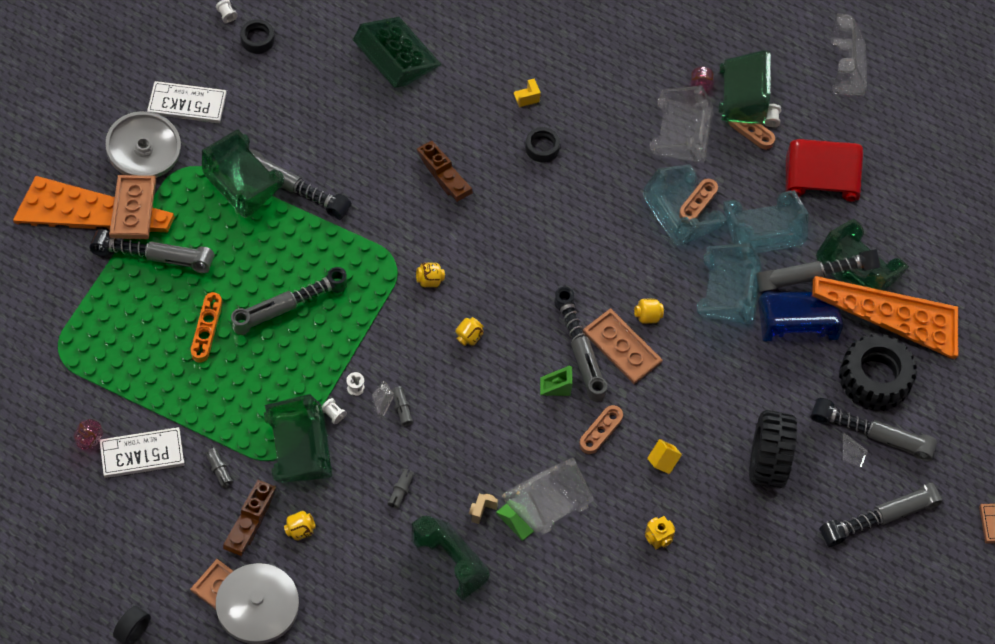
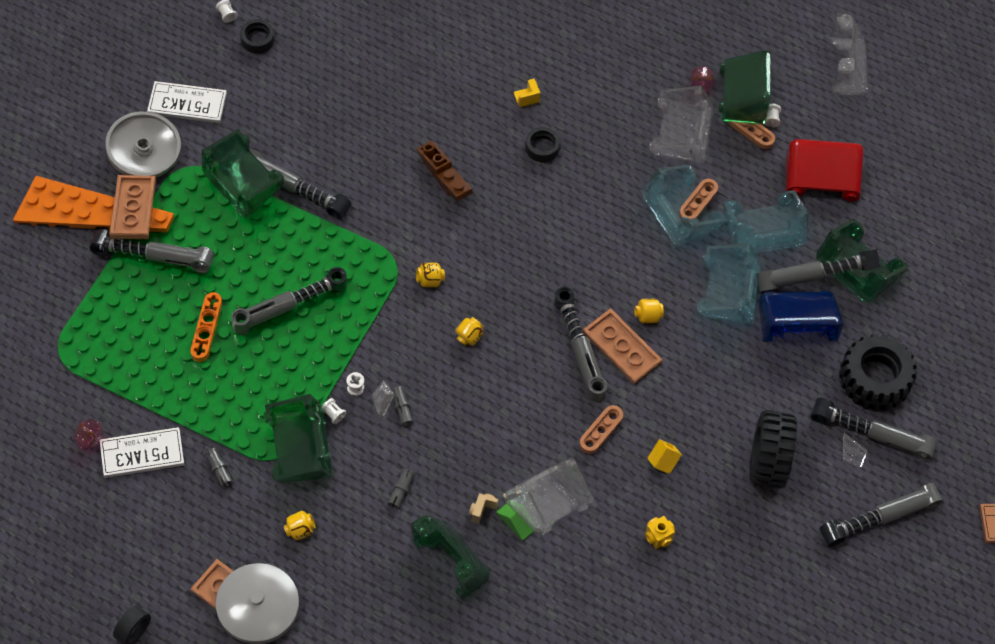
(250, 518): reddish brown slope -> none
(395, 50): clear green slope -> none
(557, 383): bright green slope -> none
(914, 318): orange wing -> none

